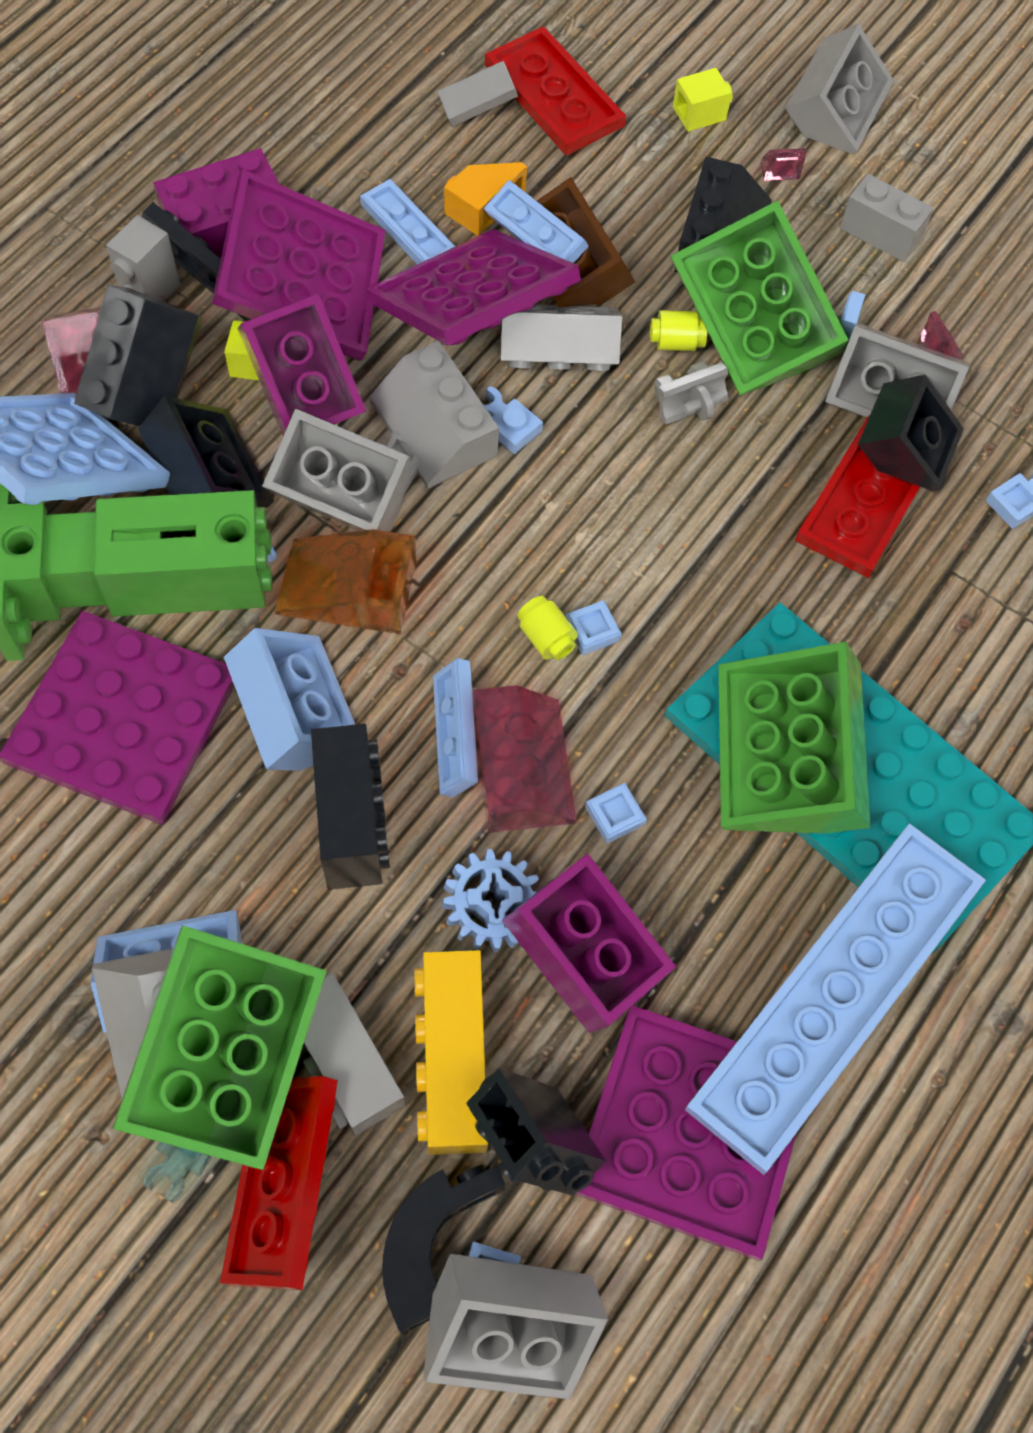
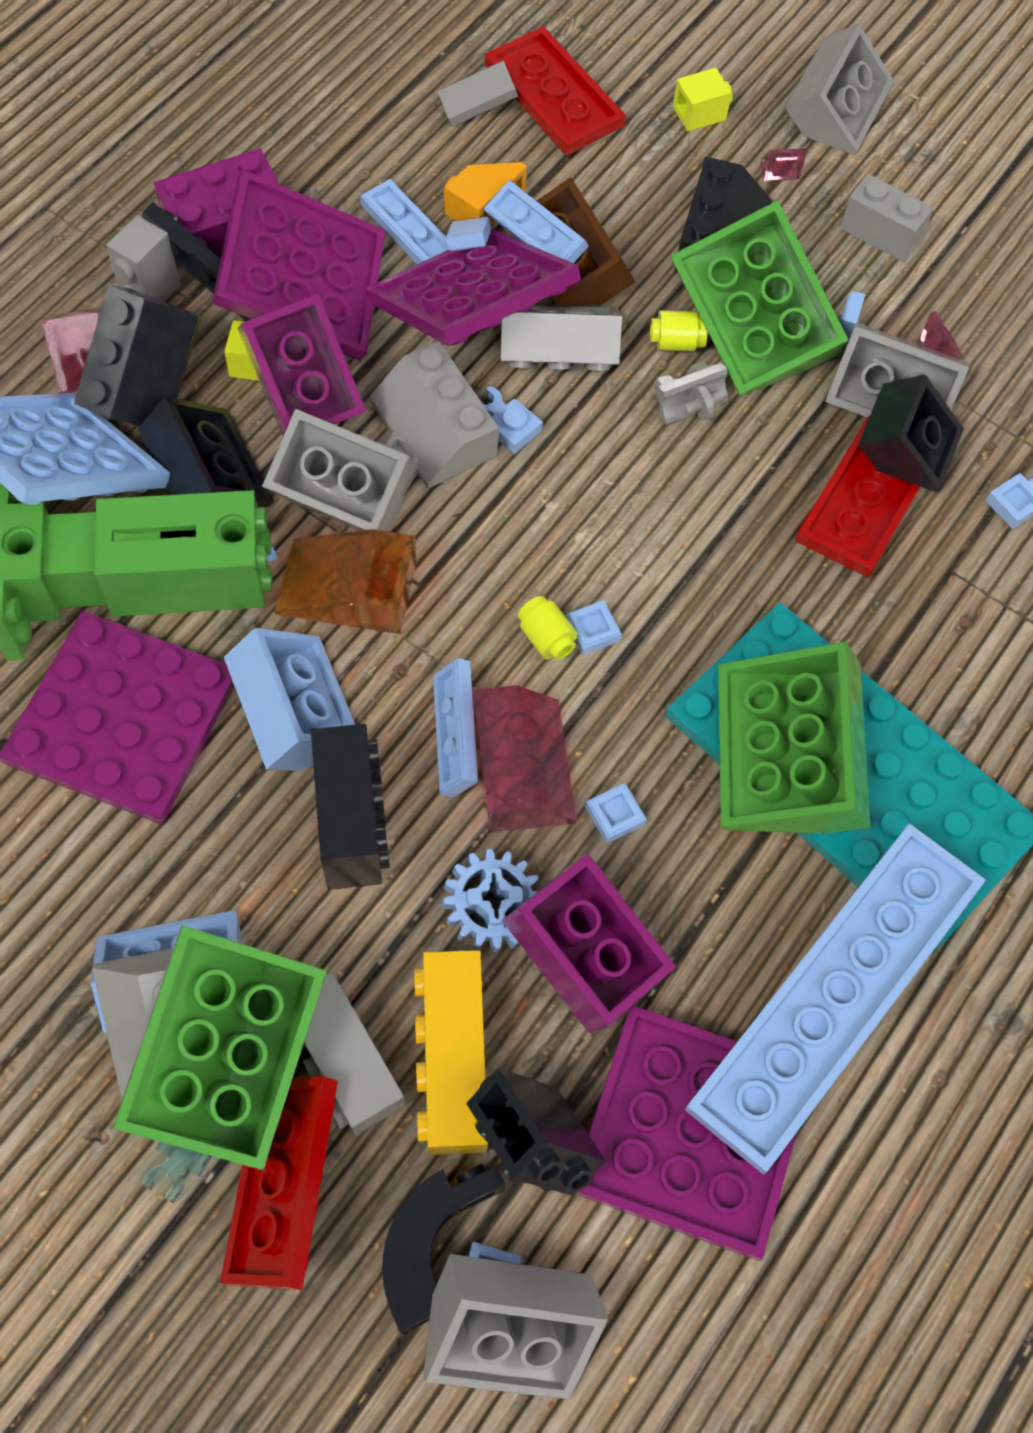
(468, 233): none -> light blue tile

